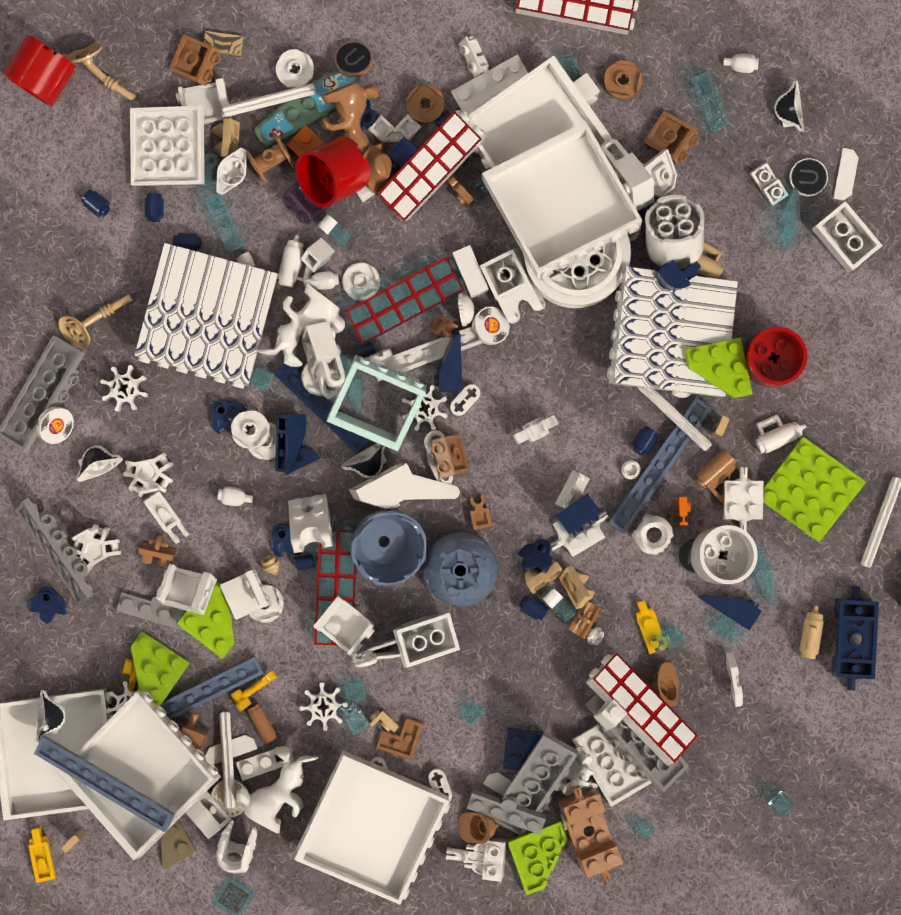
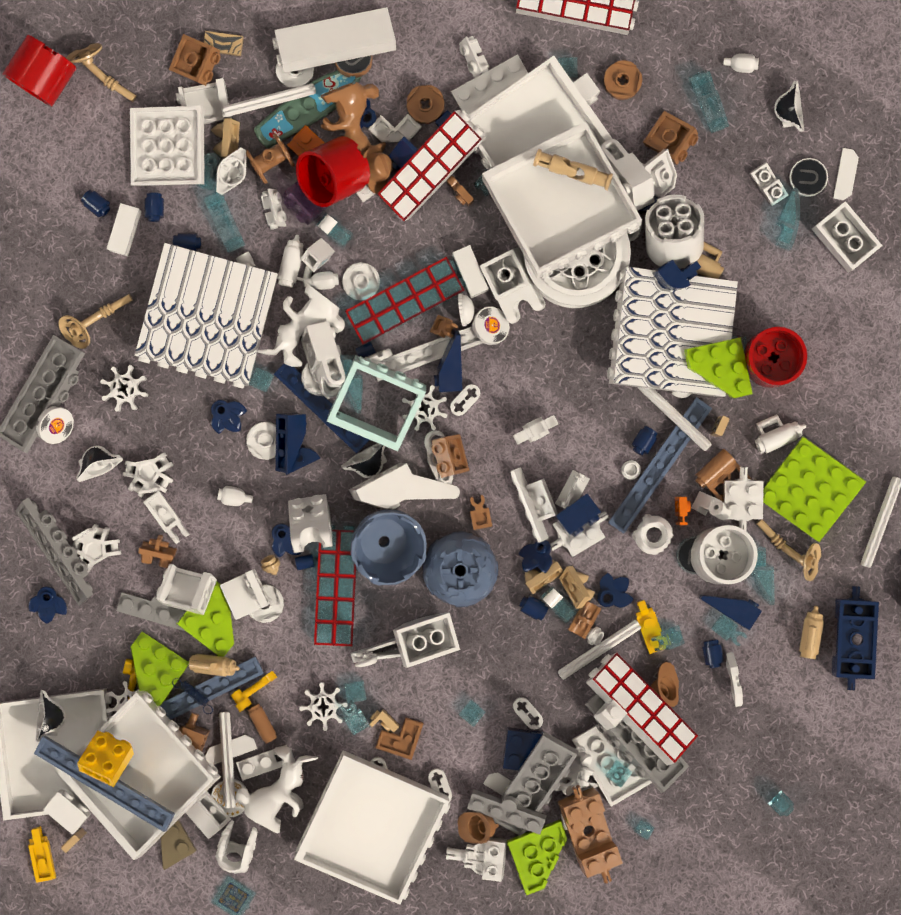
(67, 811): none -> white brick
(105, 758): none -> yellow brick
(124, 229): none -> white piece
(194, 691): none -> dark blue piece
(212, 665): none -> tan piece
(261, 428): white plate -> none
(272, 200): none -> white hinge
(334, 40): none -> white brick
(345, 625): white panel -> none
(524, 716): none -> white beam
(536, 502): none -> white bracket
(563, 166): none -> tan piece
(600, 649): none -> white axle
(616, 589): none -> dark blue plate
(618, 773): none -> clear light blue tile
(705, 503): none -> white leg
(713, 653): none -> dark blue brick
(807, 561): none -> tan dish

